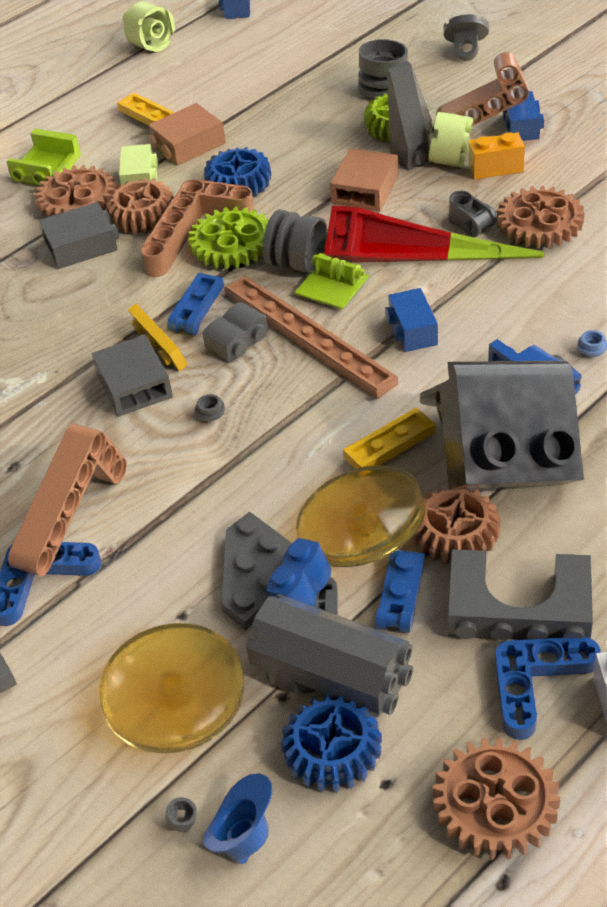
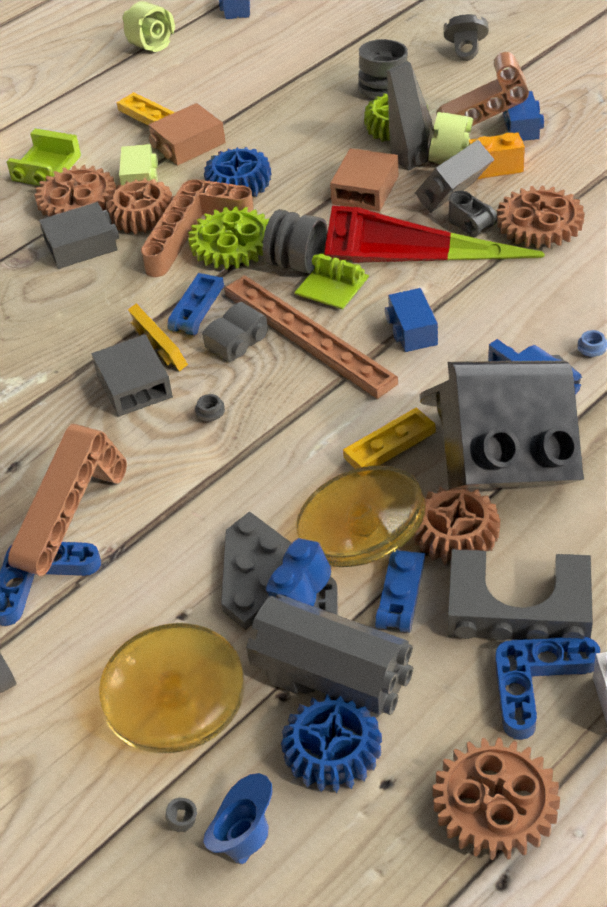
(454, 175): none -> brick

